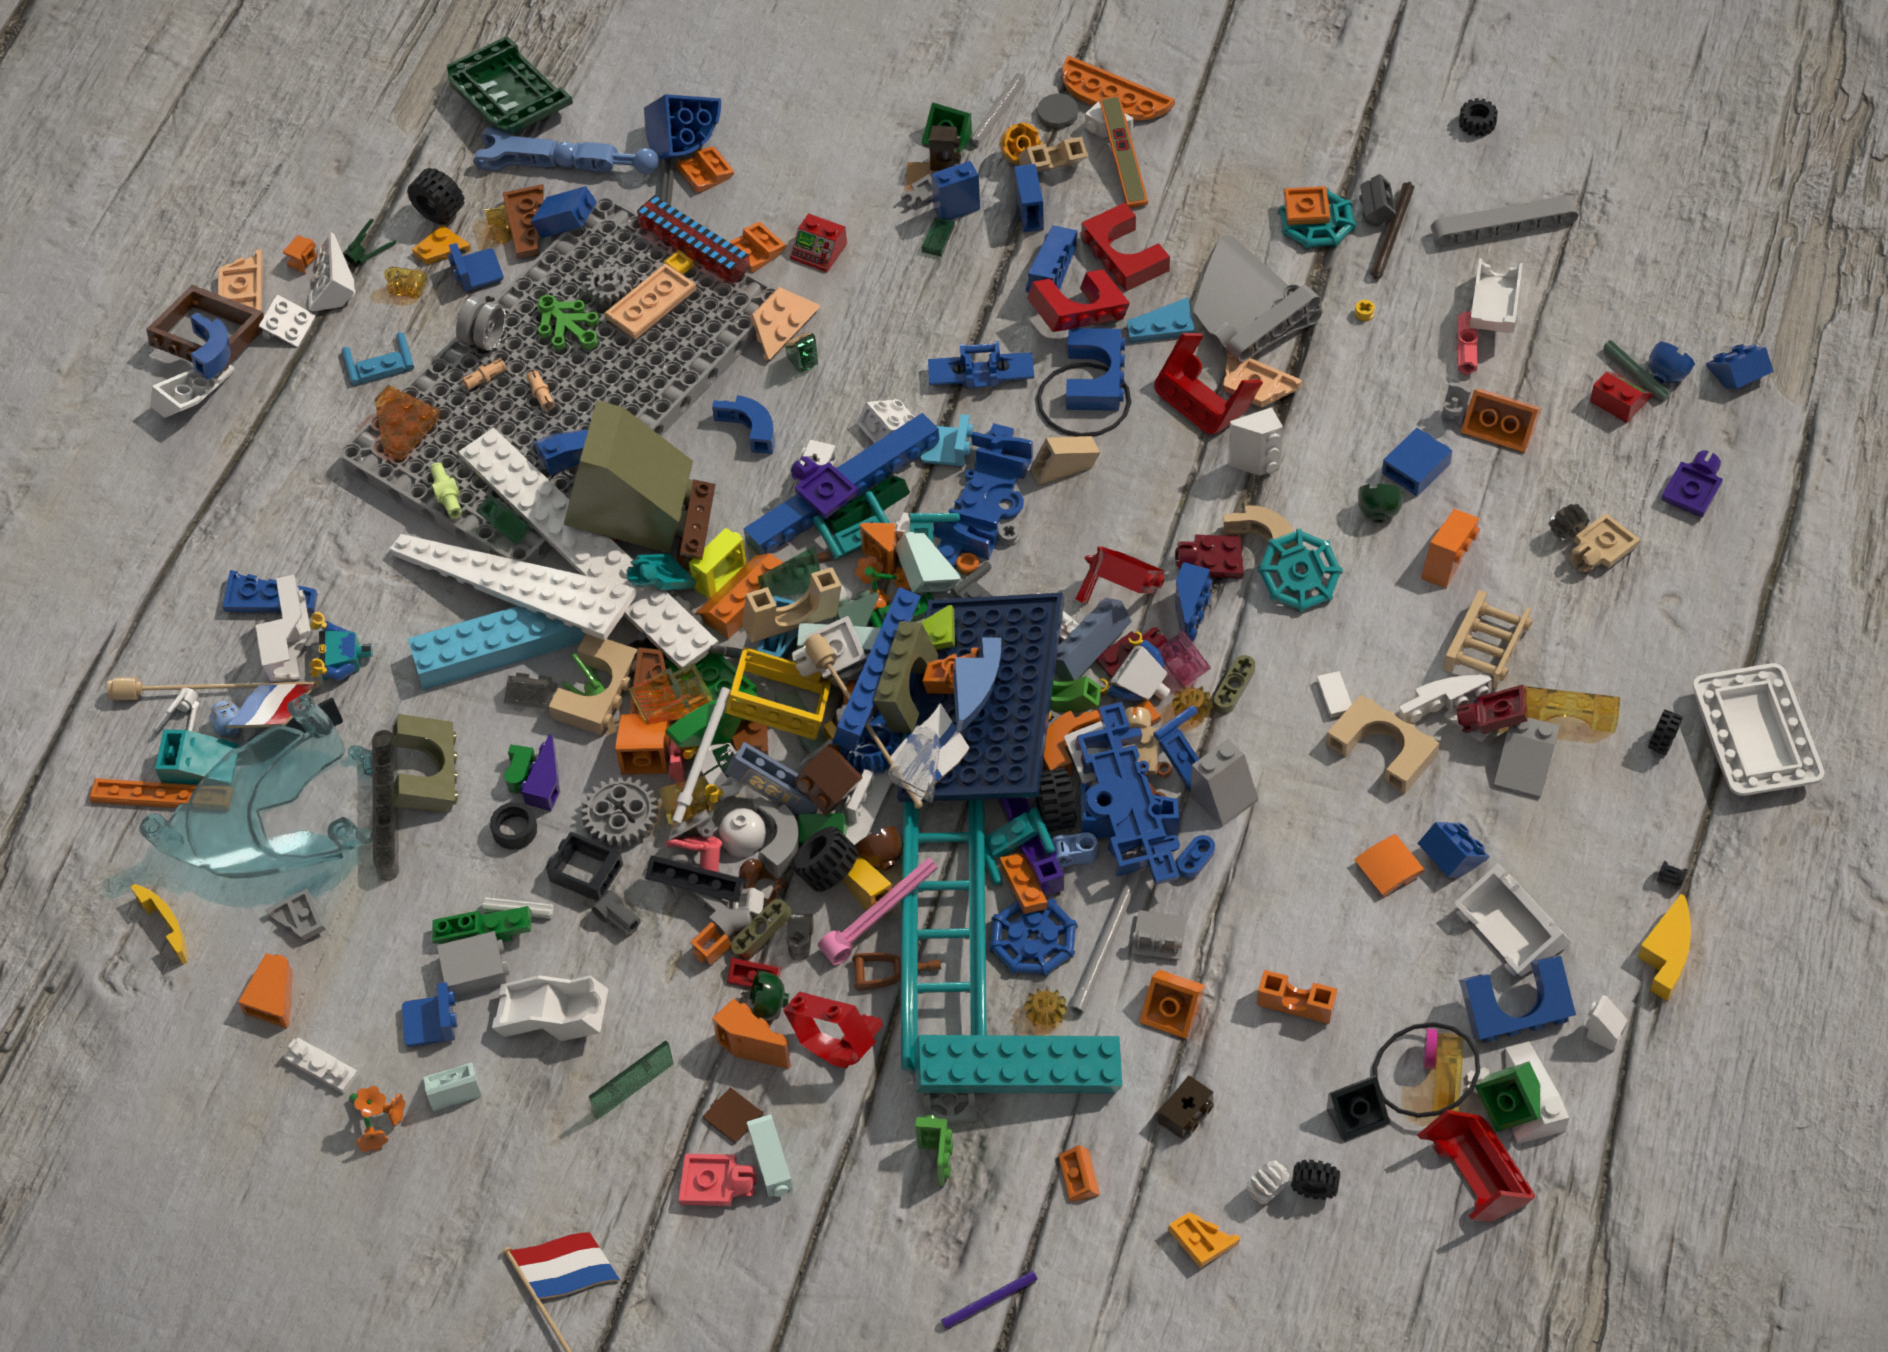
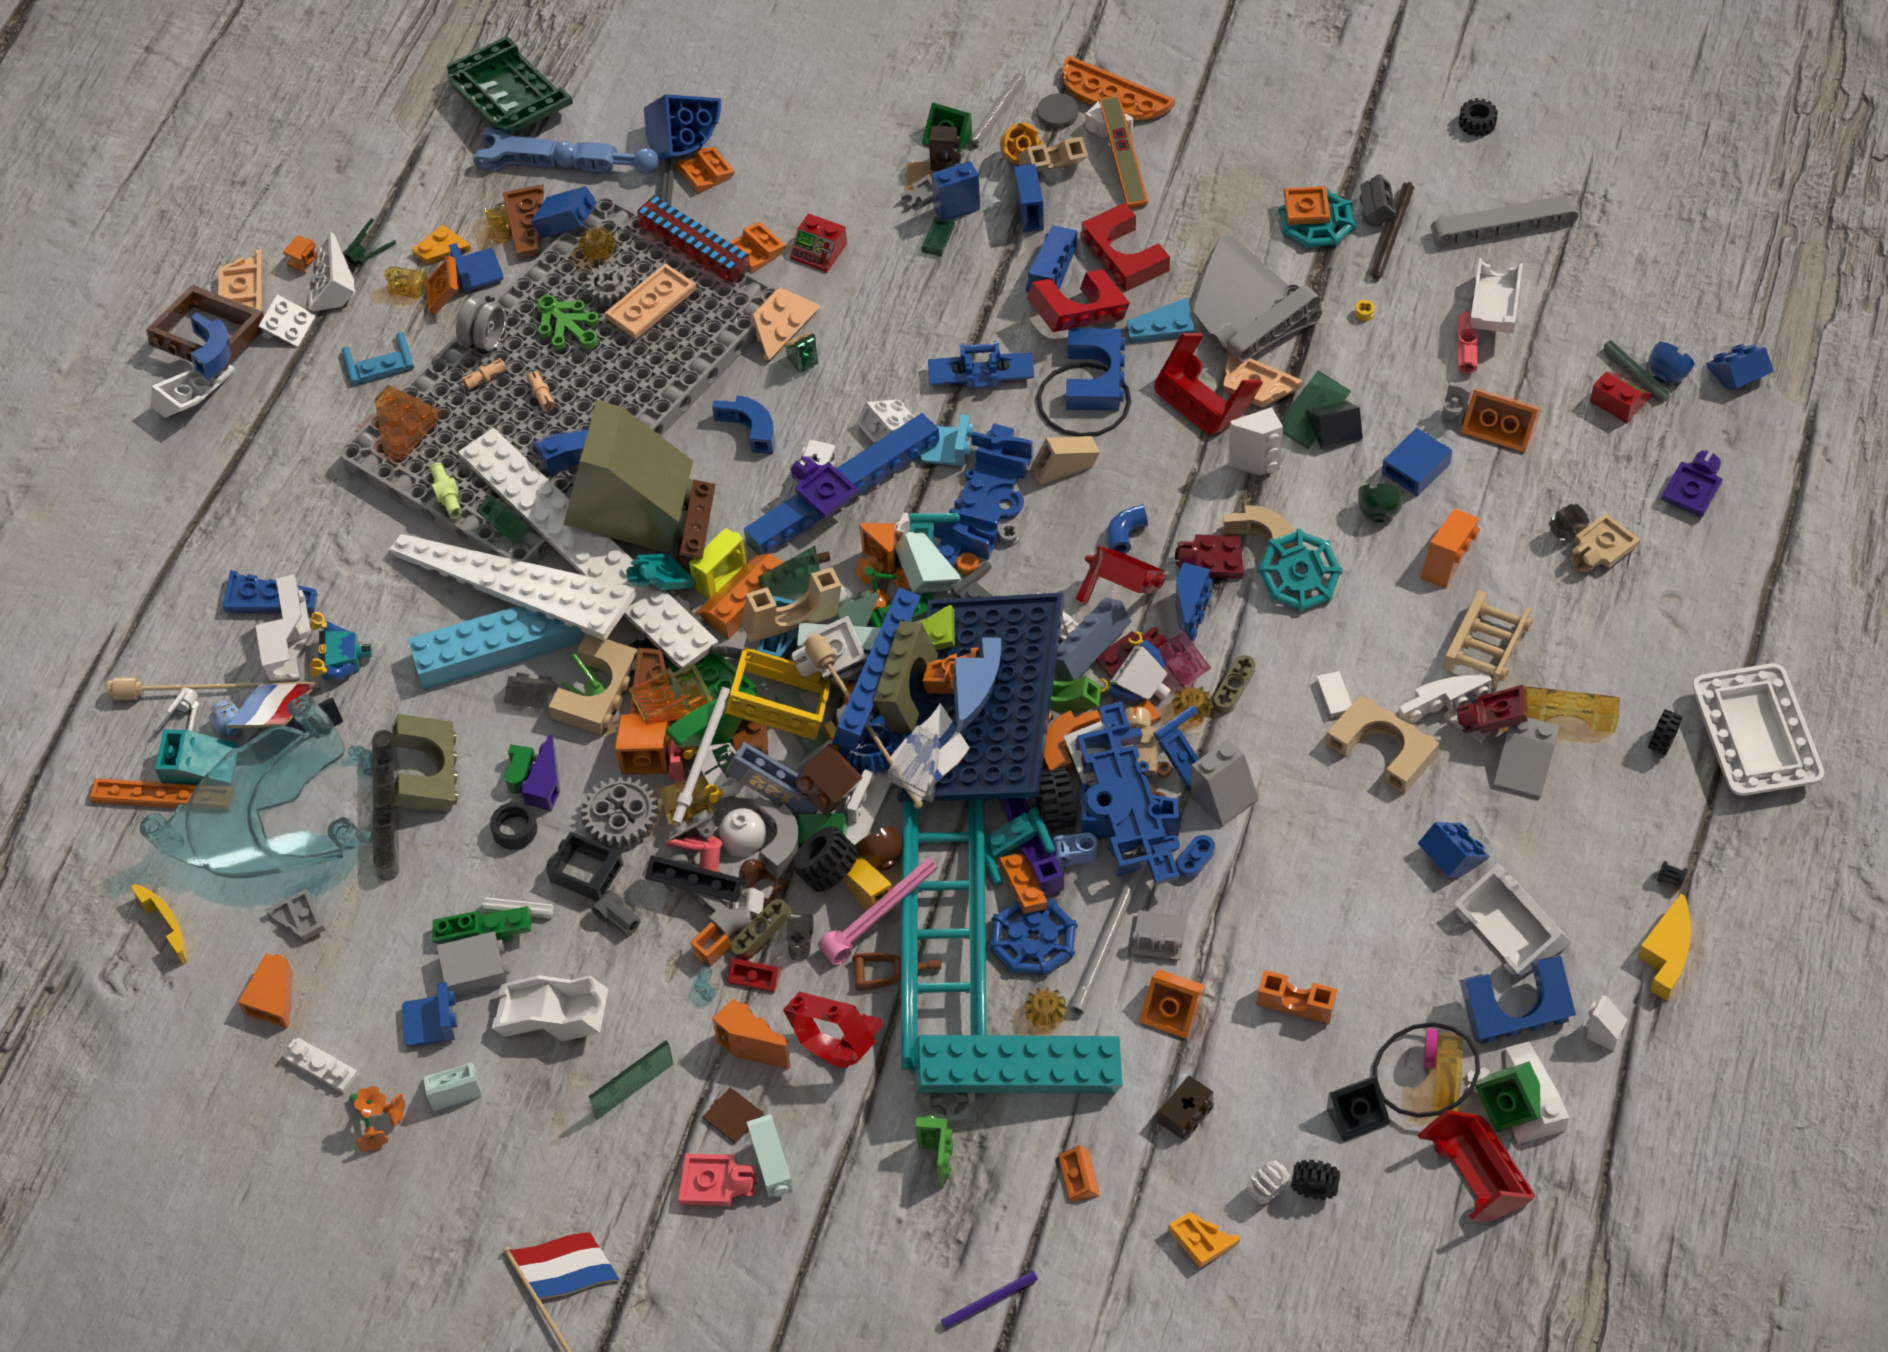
(435, 196): black tyre -> none
(441, 285): none -> orange tile
(597, 243): none -> clear yellow gear
(680, 262): yellow tile -> none
(702, 985): none -> clear light blue arm
(767, 995): dark green cylinder -> none
(849, 540): teal plate -> none
(858, 510): dark green slope -> none
(1122, 524): none -> blue cylinder
(1317, 393): none -> clear green piece
(1336, 424): none -> black slope
(1389, 864): orange slope -> none

